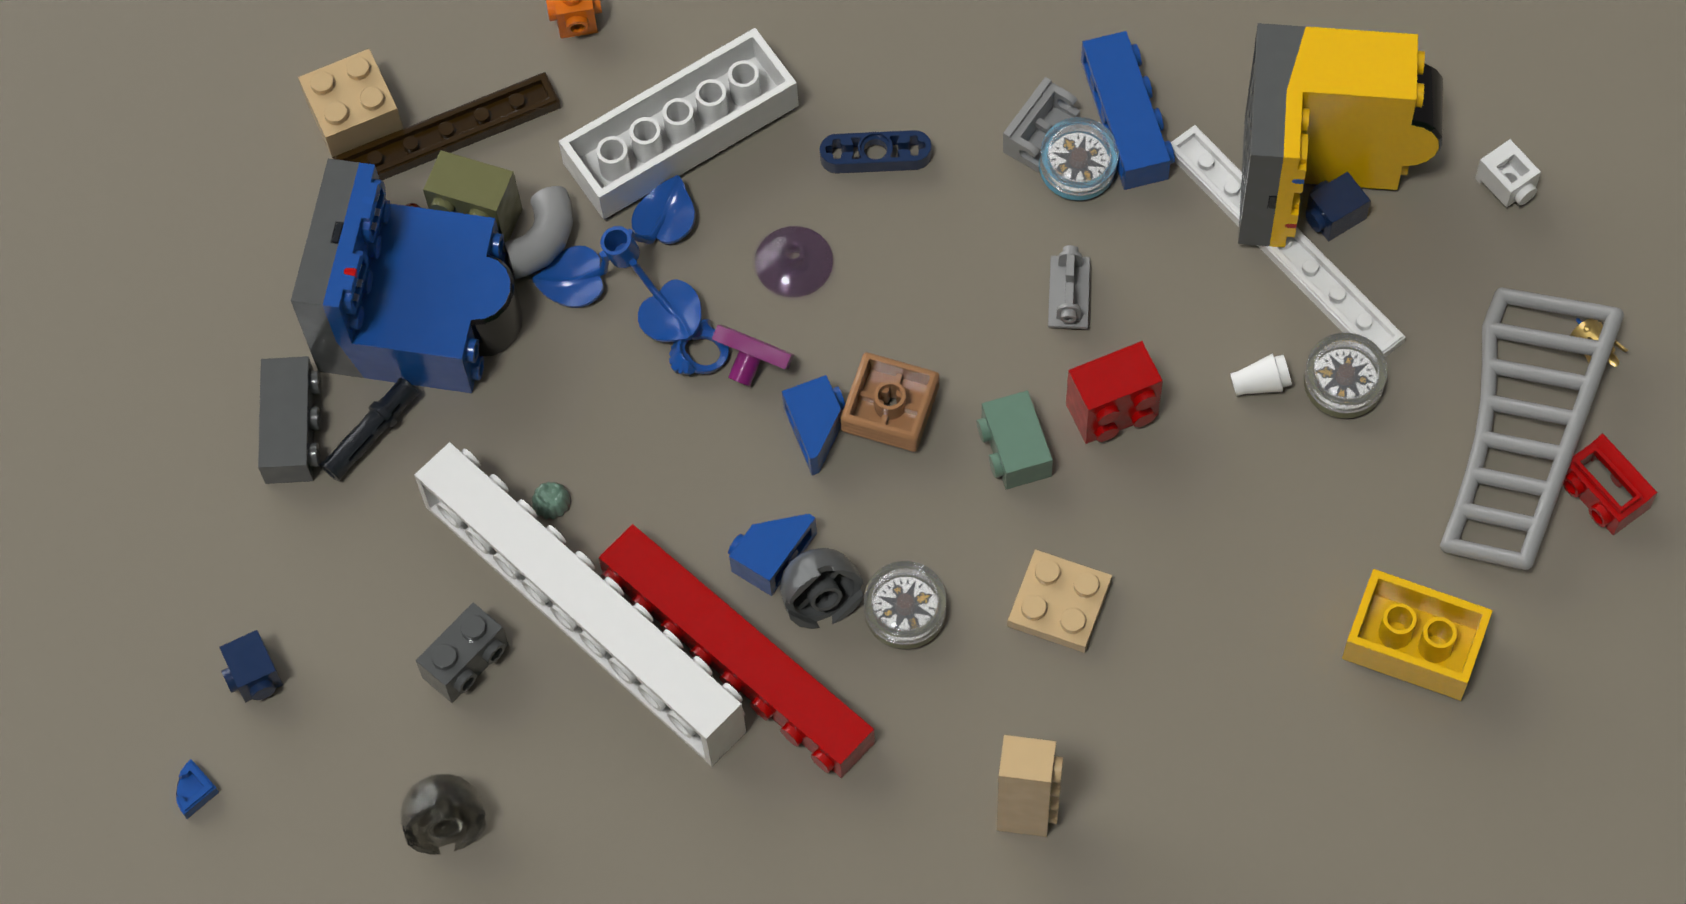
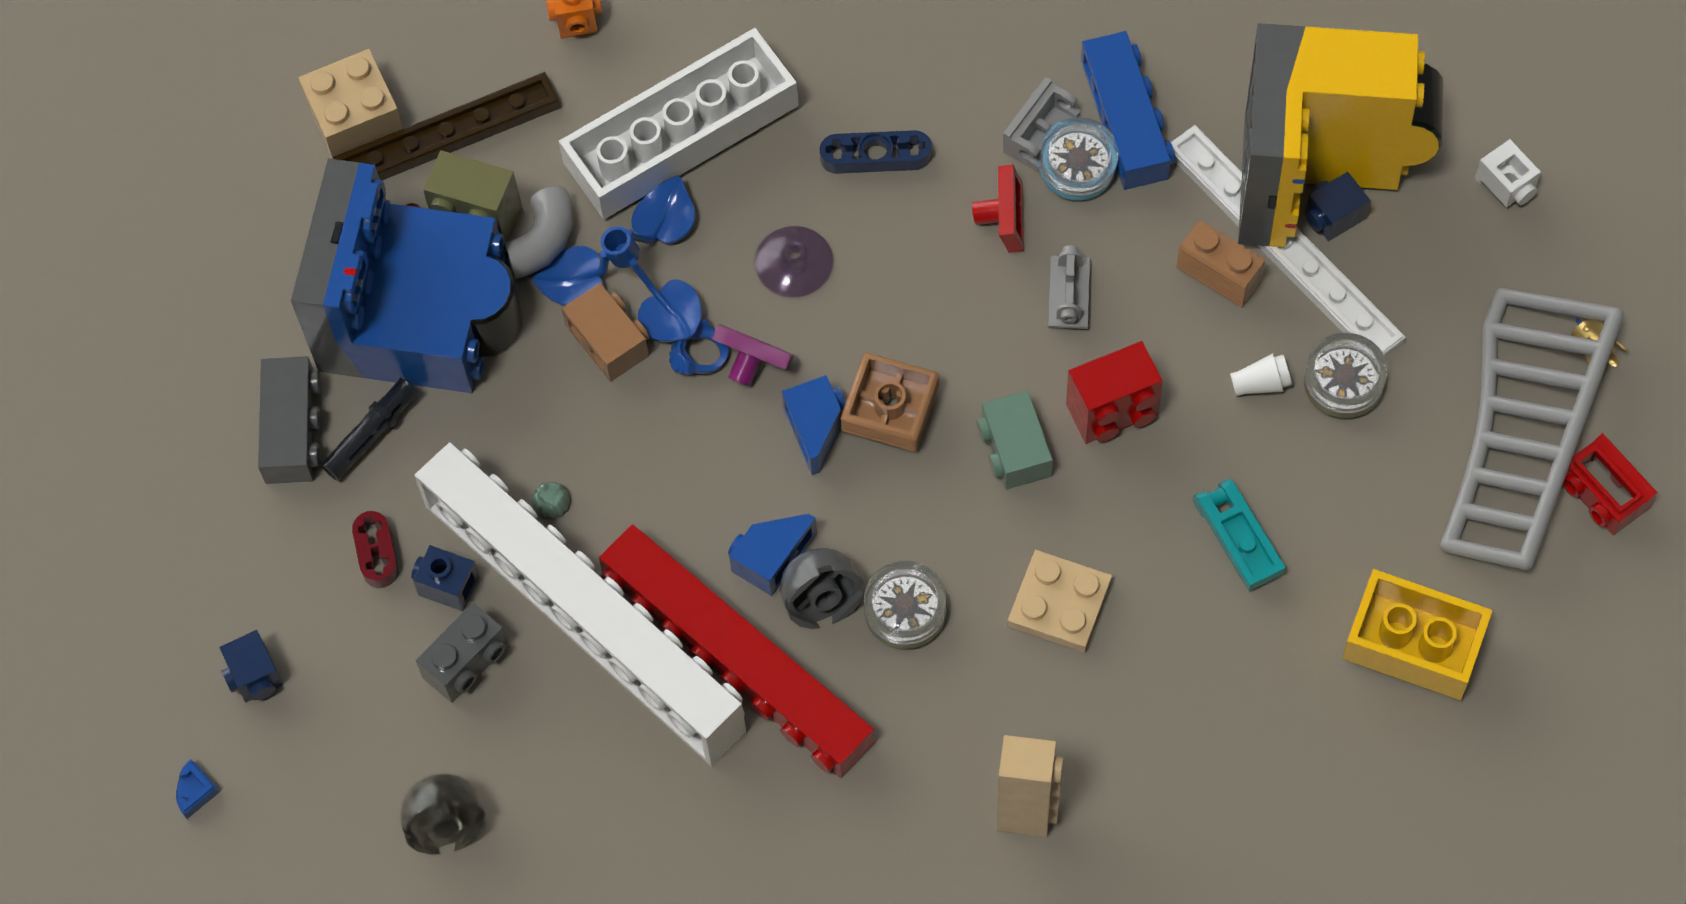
(383, 547): none -> dark red beam
(445, 577): none -> dark blue brick
(606, 331): none -> medium nougat brick
(1005, 209): none -> red tile
(1220, 263): none -> medium nougat brick
(1240, 535): none -> teal plate

